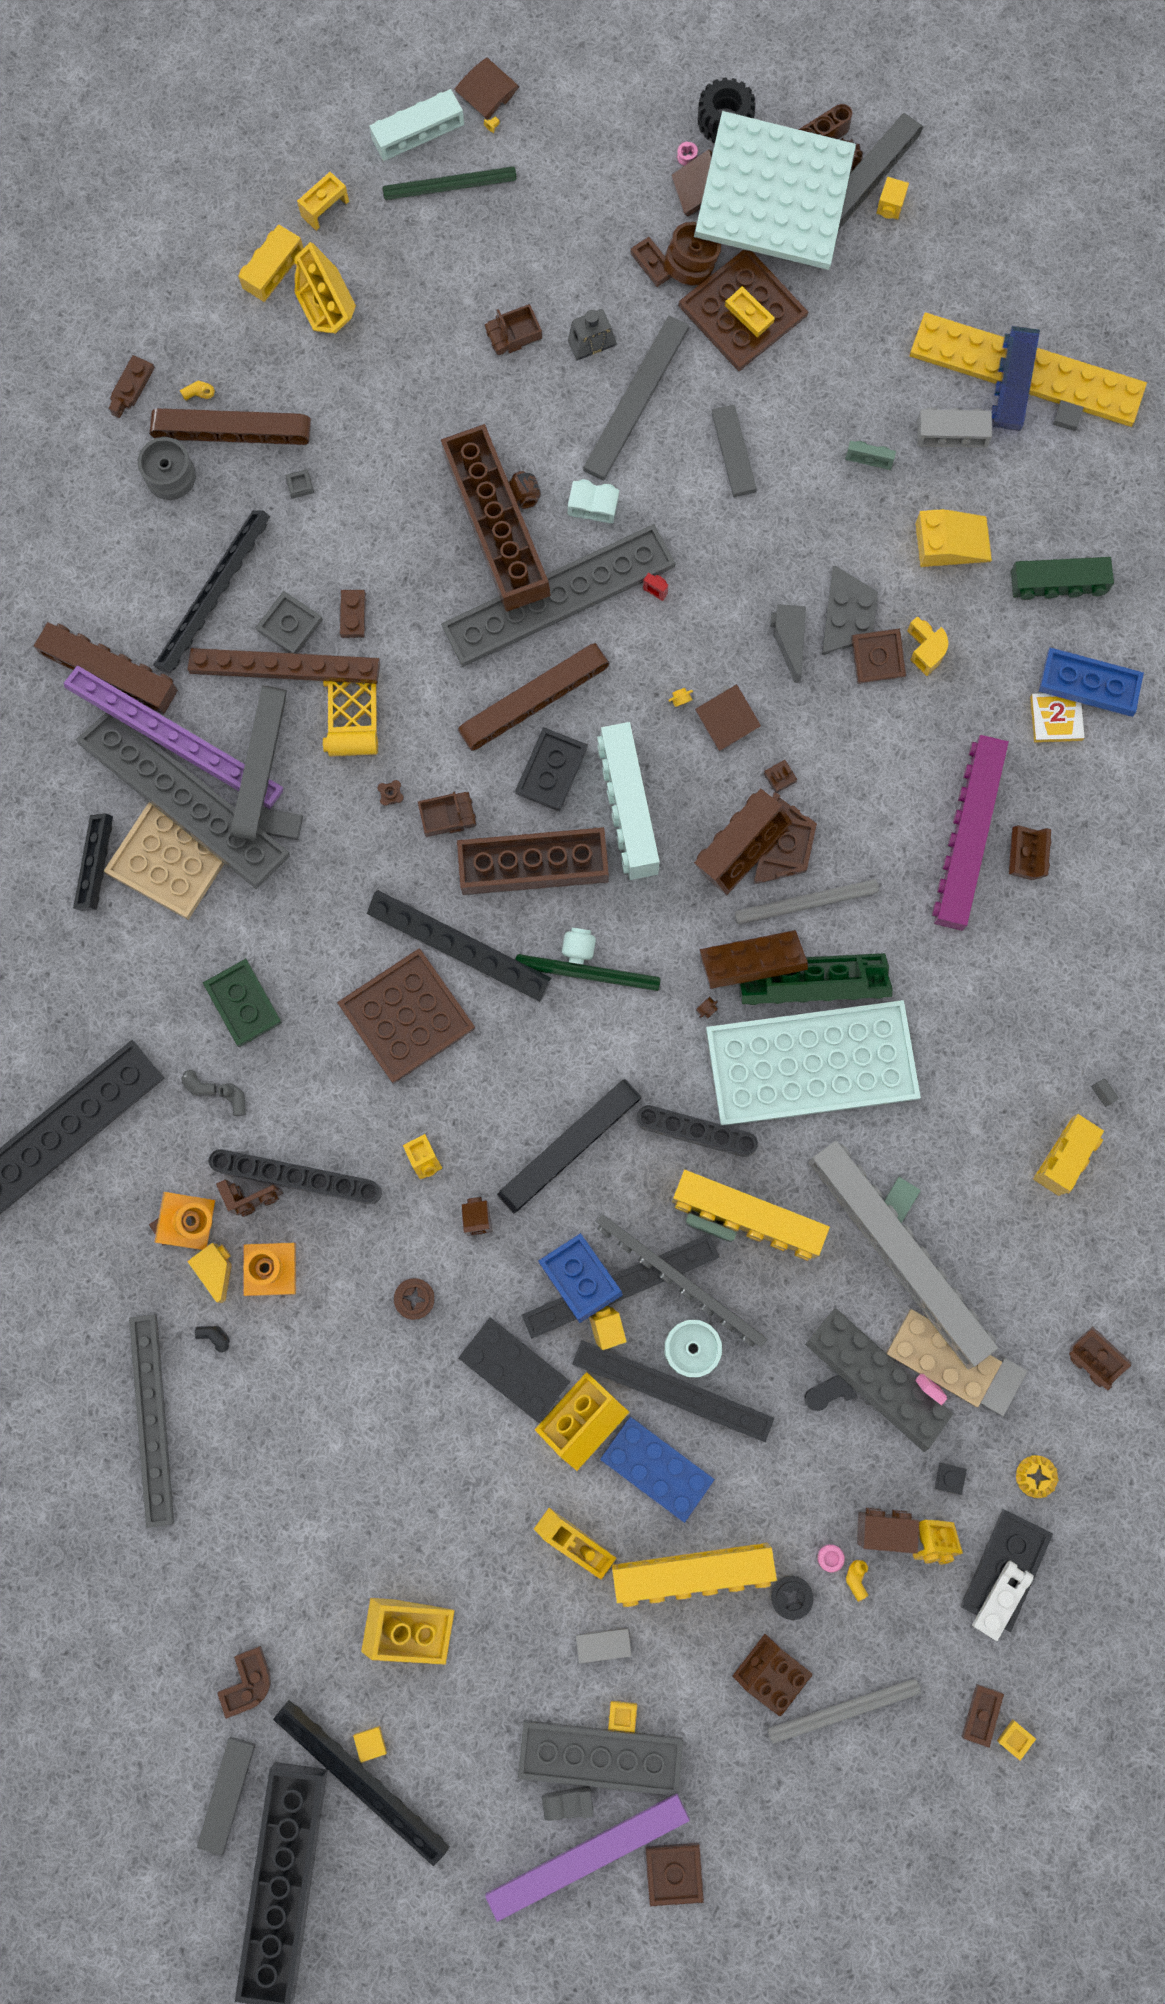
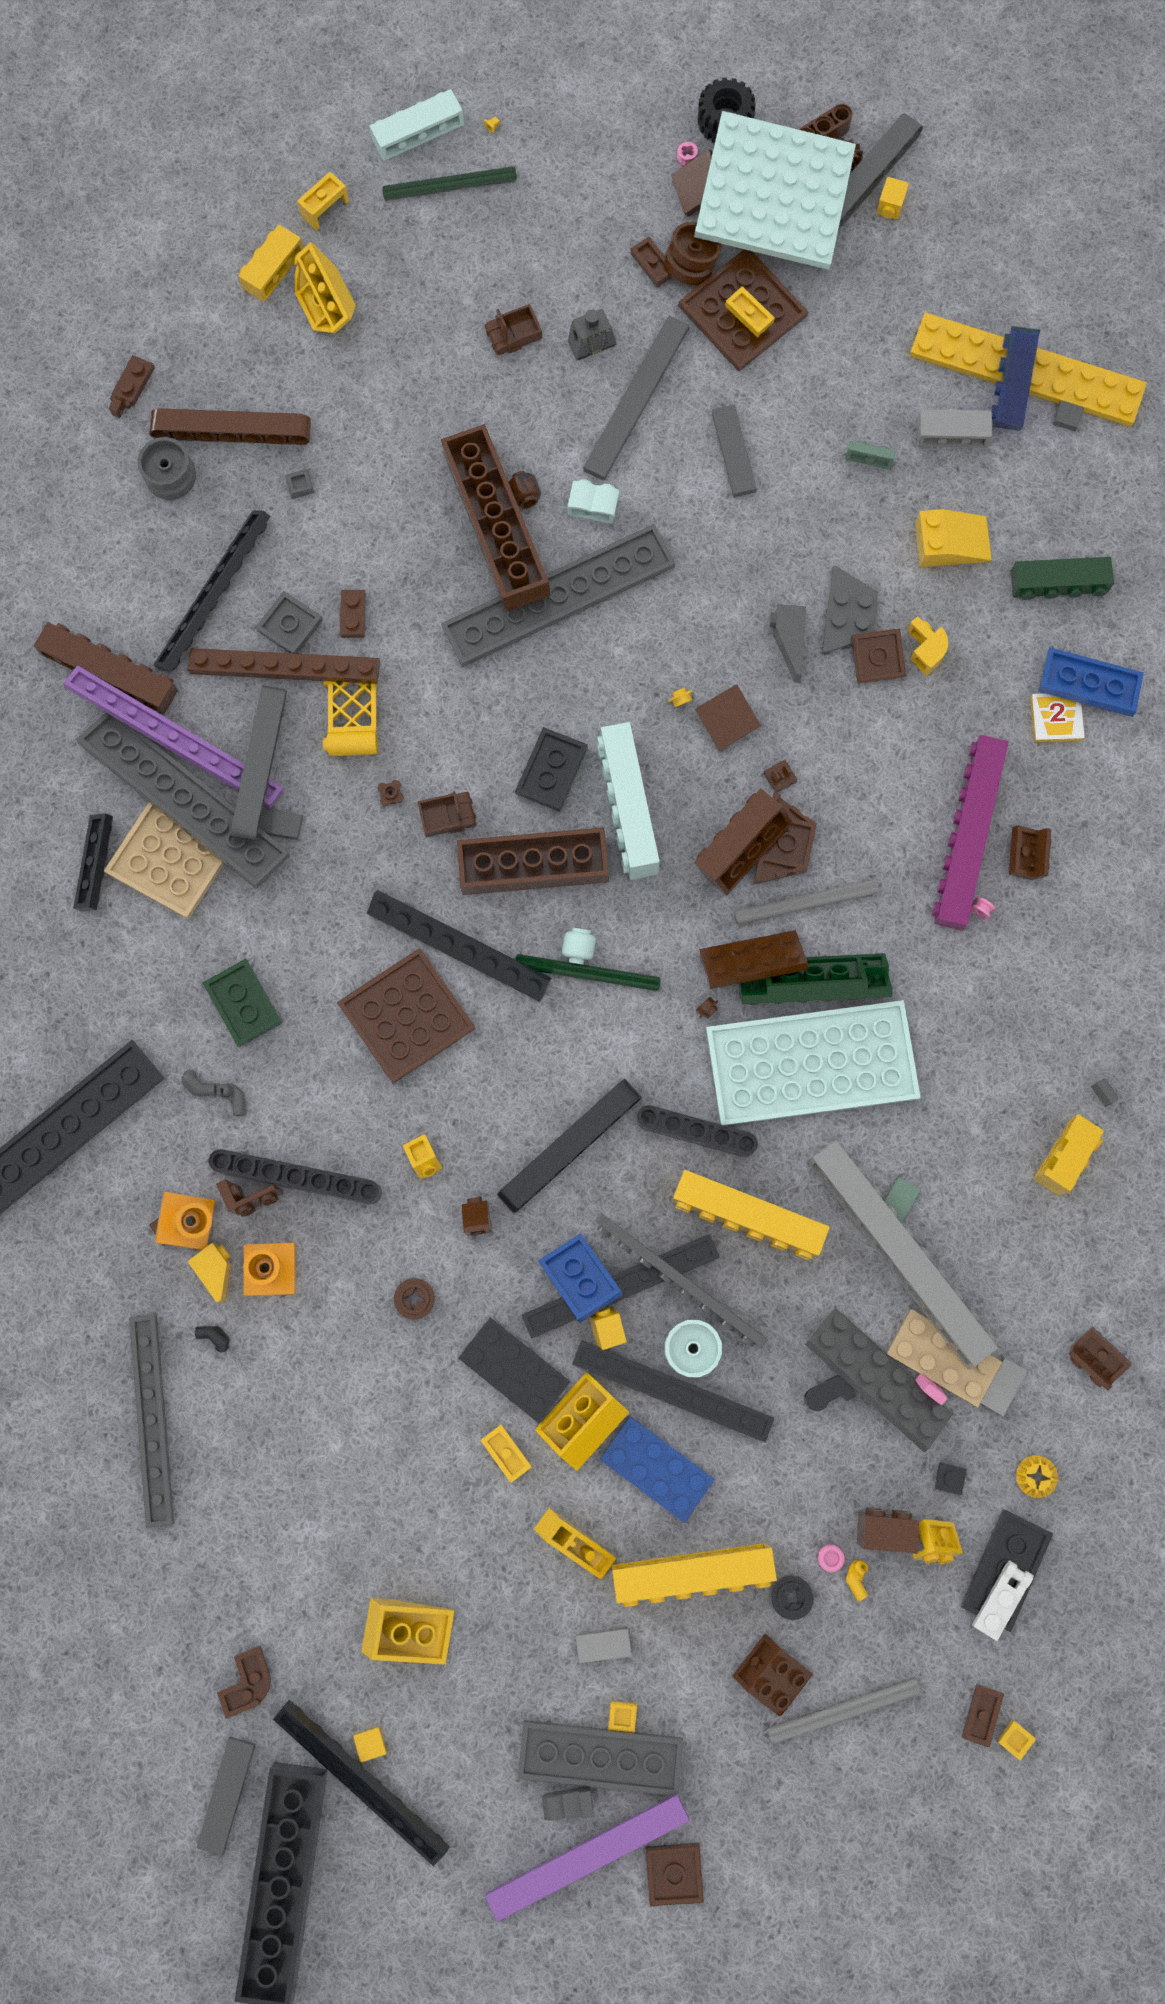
(198, 389): yellow arm -> none
(486, 88): reddish brown slope -> none
(506, 1453): none -> yellow plate
(533, 696): reddish brown beam -> none
(656, 586): red plate -> none
(710, 1227): sand green tile -> none
(982, 908): none -> bright pink bush

